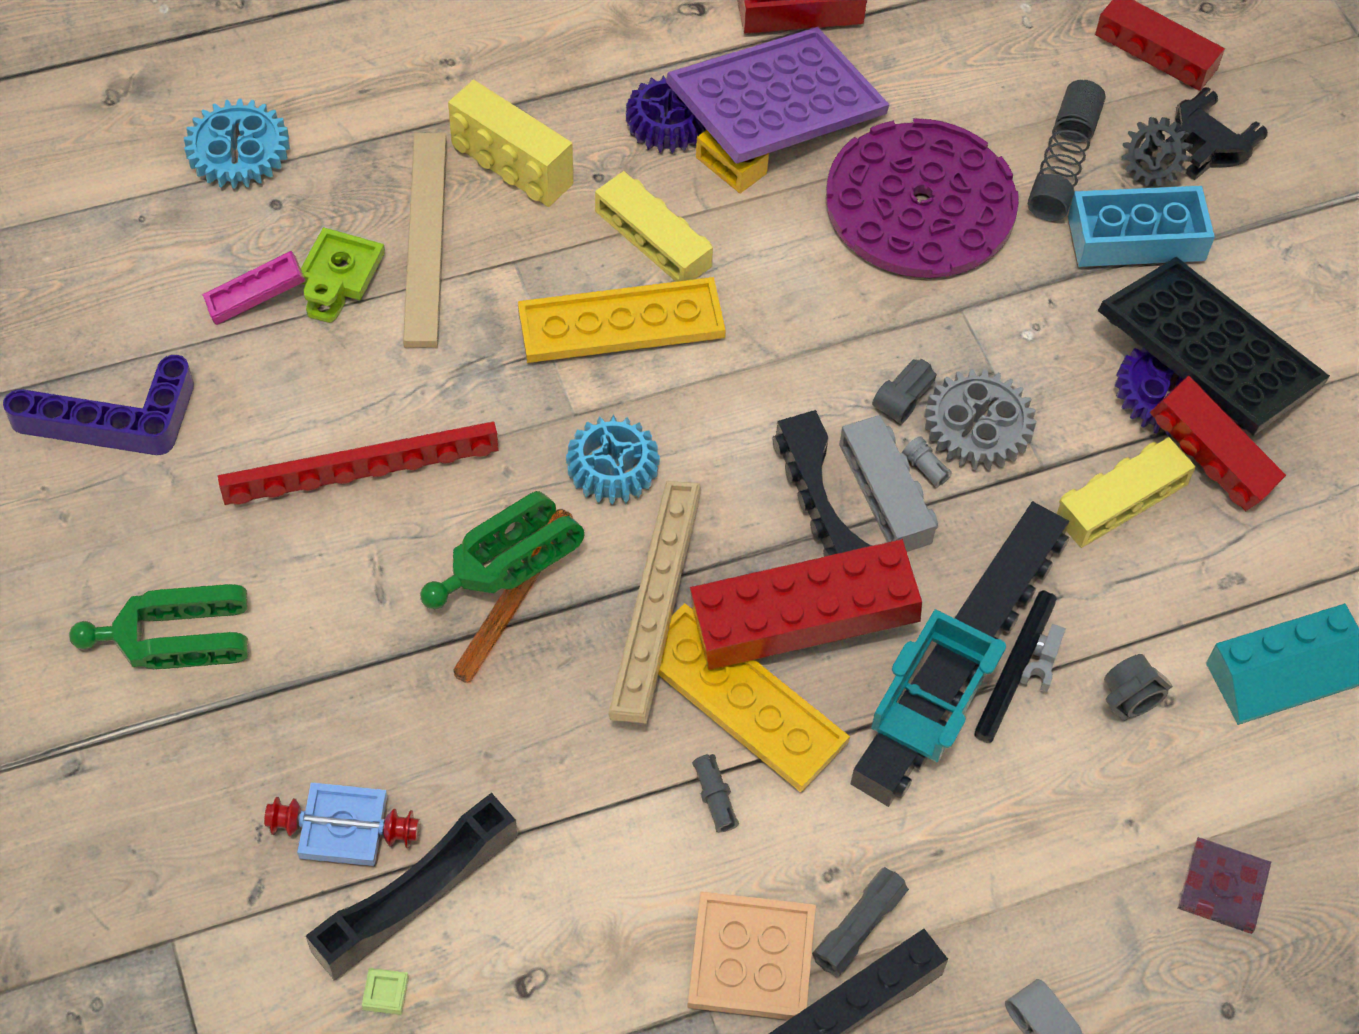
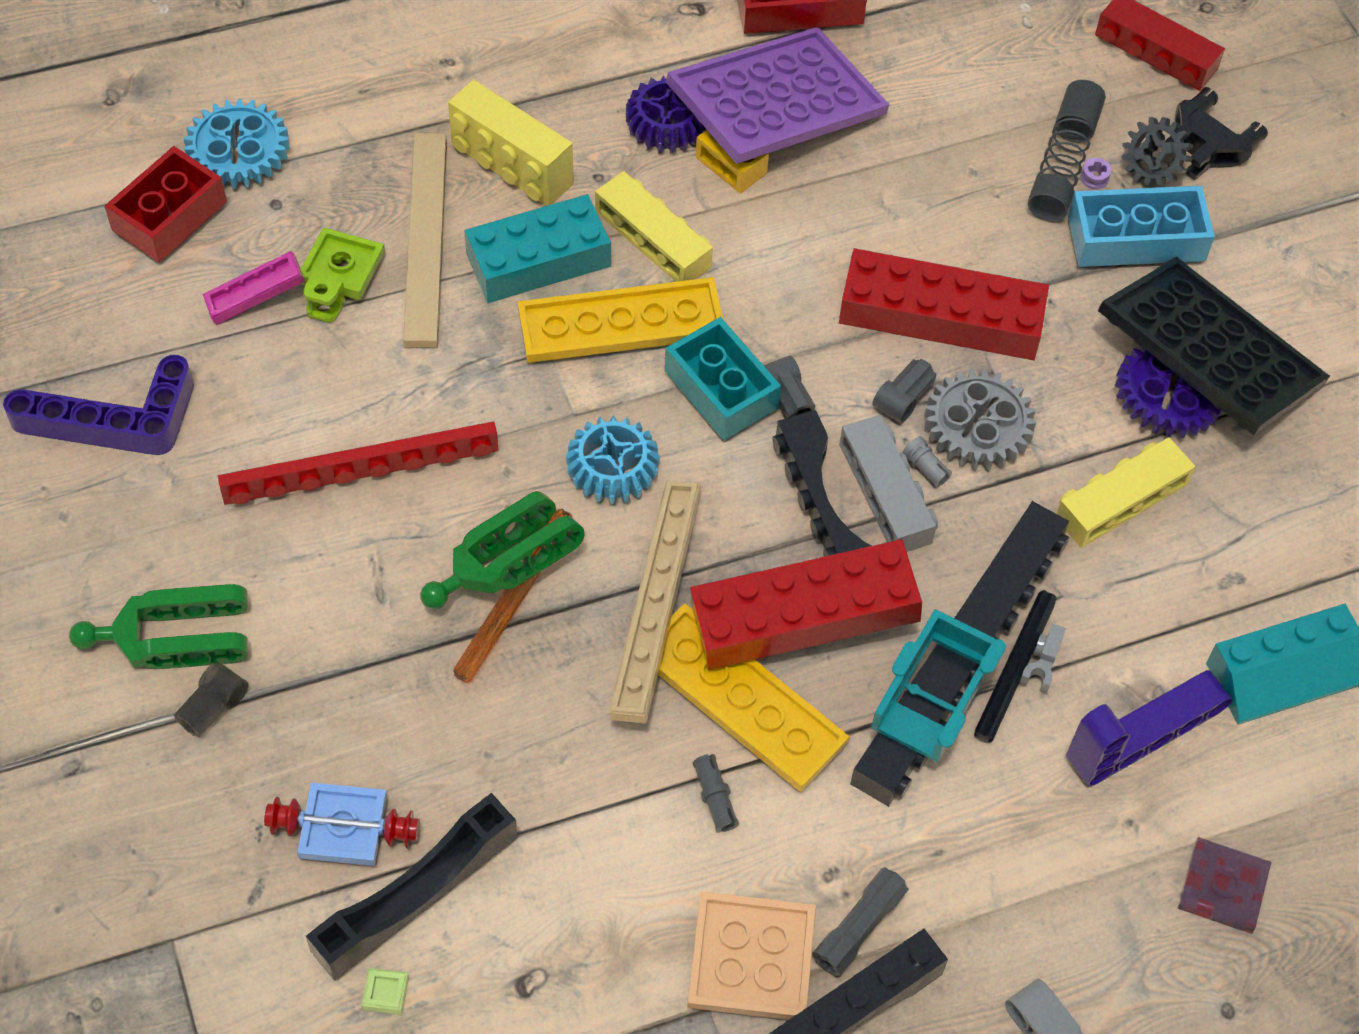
(166, 203): none -> red brick
(217, 690): none -> clear smoke piece
(538, 248): none -> teal brick
(722, 378): none -> teal brick
(793, 395): none -> dark grey piece
(944, 304): none -> red brick
(951, 232): magenta plate -> none
(1097, 165): none -> lavender bush
(1111, 744): none -> dark purple beam
(1135, 687): dark grey piece -> none
(1217, 444): red brick -> none

